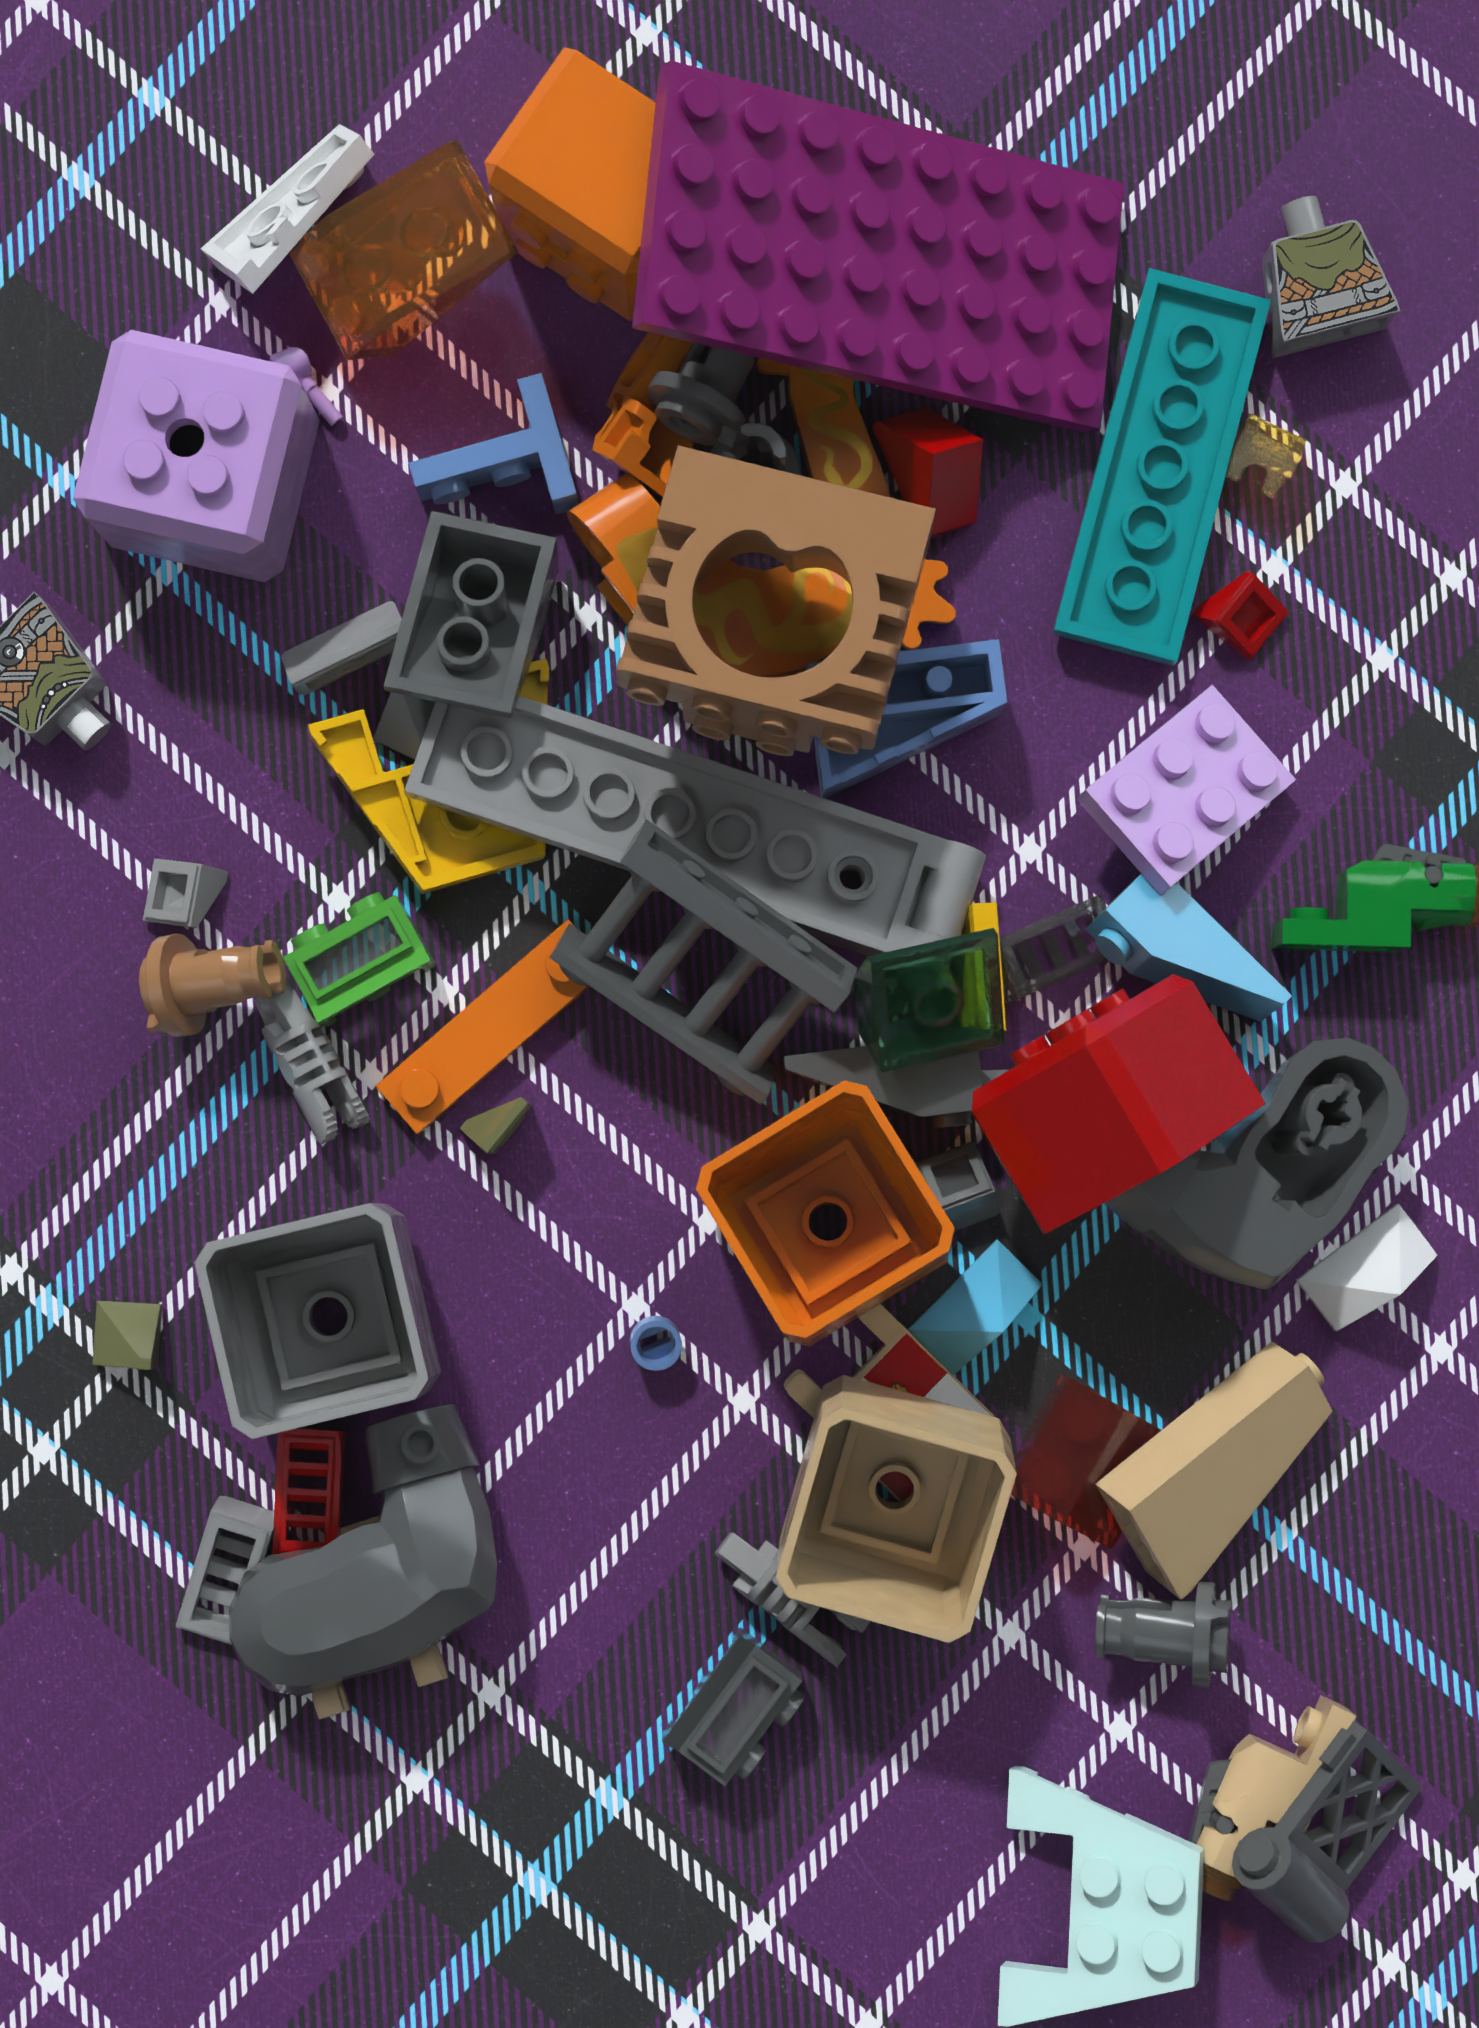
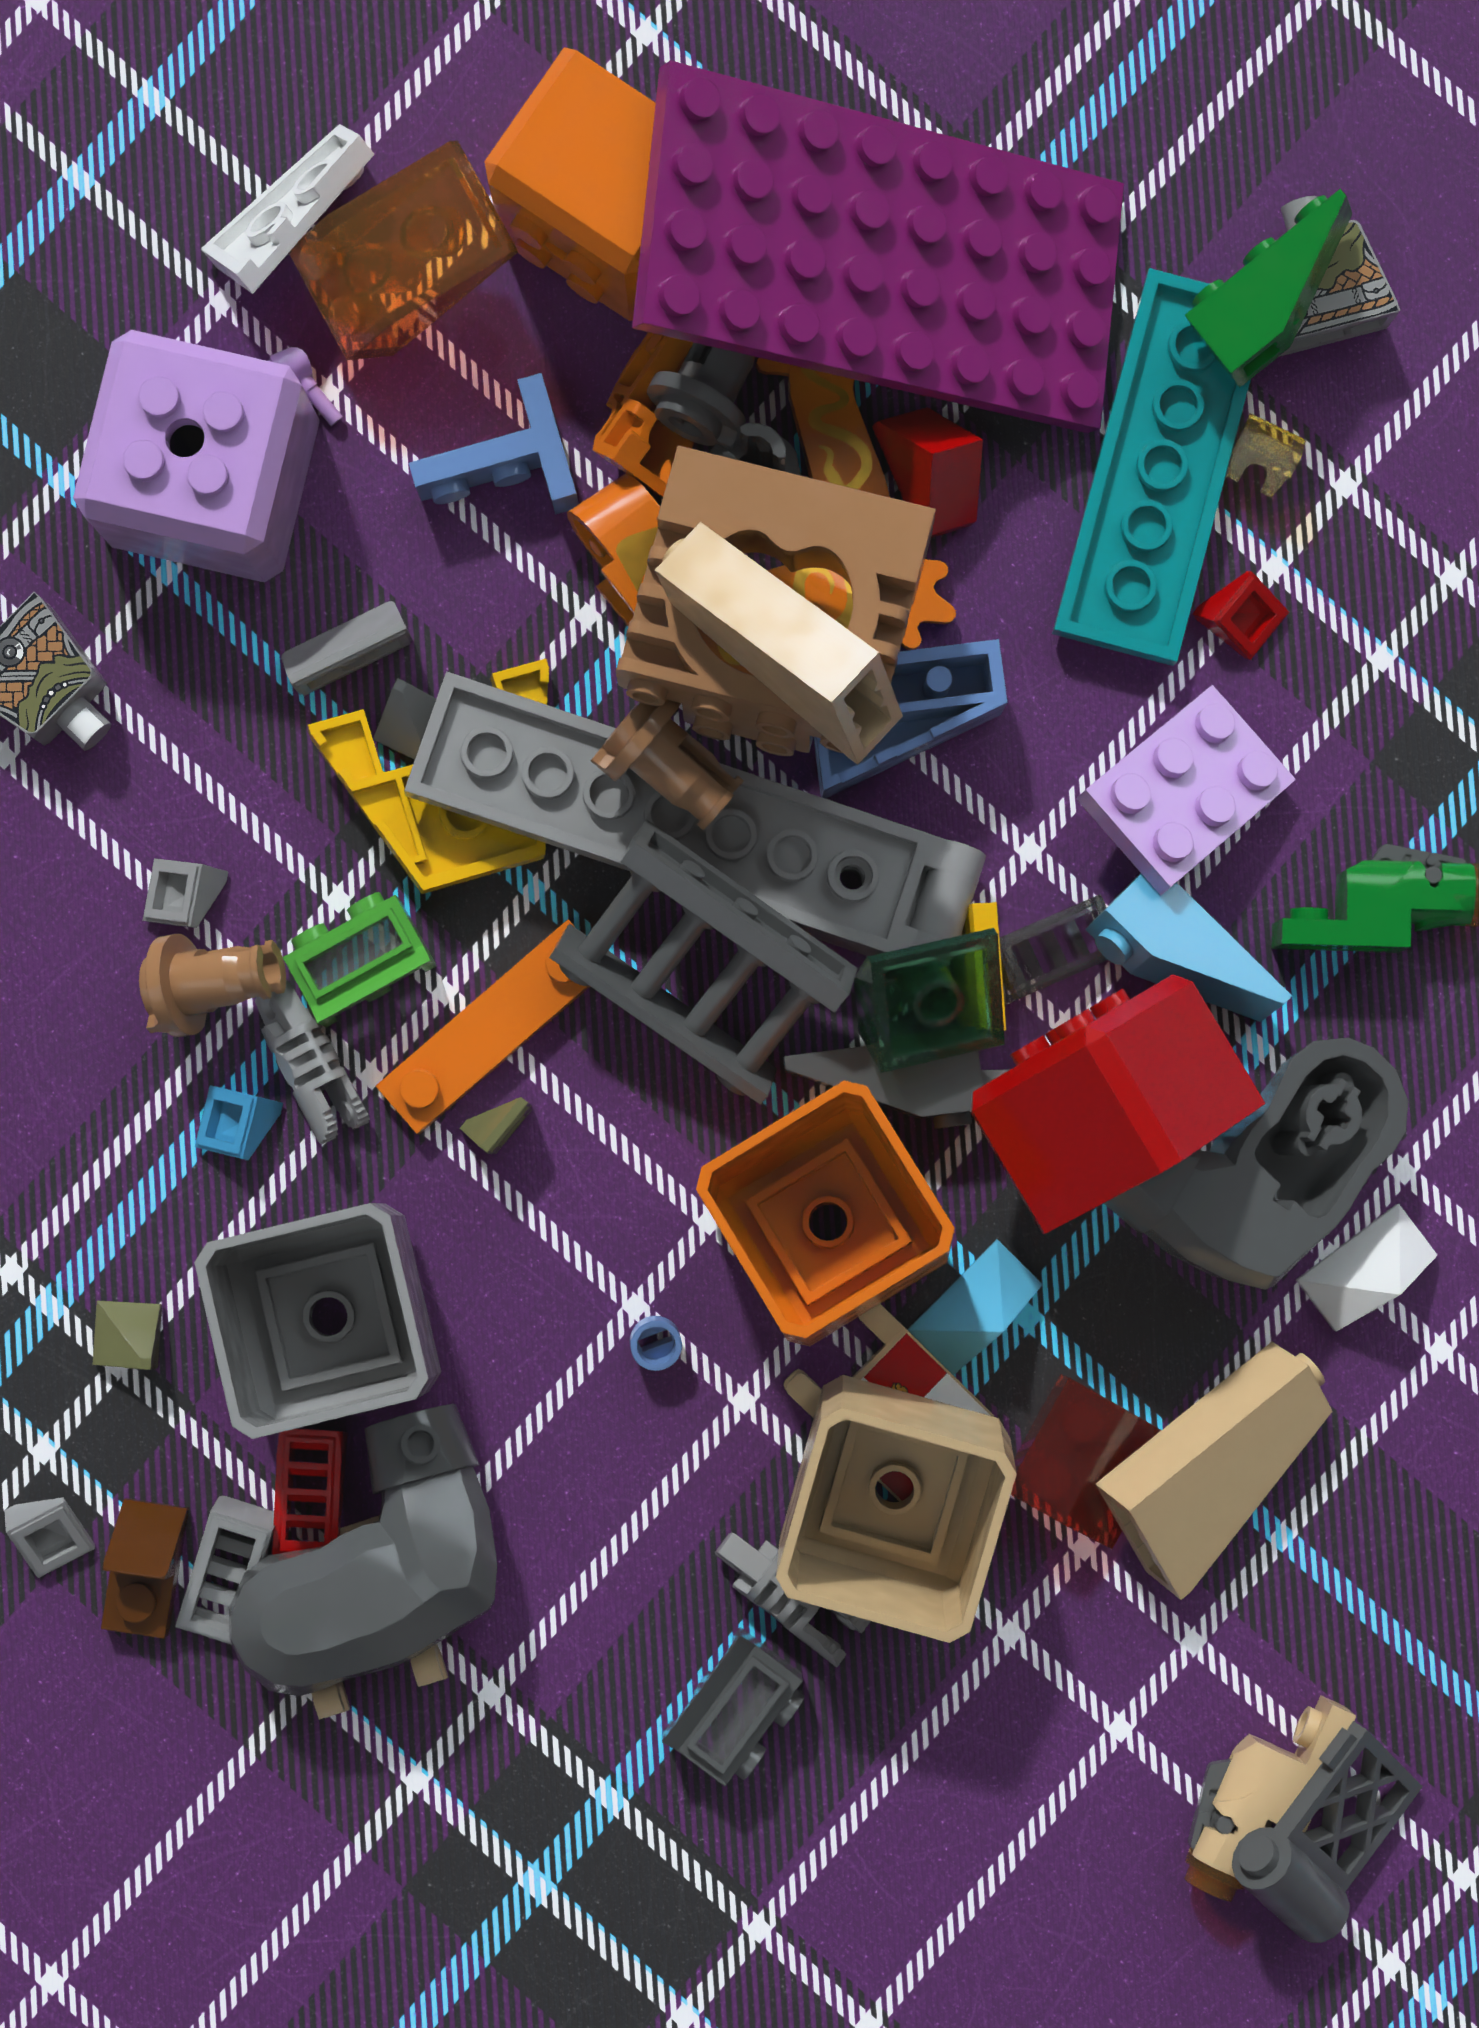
(47, 1534): none -> light grey slope
(144, 1567): none -> reddish brown slope
(235, 1122): none -> dark azure slope
(473, 614): dark grey slope -> none
(668, 761): none -> medium nougat piece
(782, 641): none -> tan slope
(961, 1185): dark grey slope -> none
(1129, 1907): light aqua wing -> none
(1168, 1631): dark grey piece -> none
(1264, 303): none -> green slope

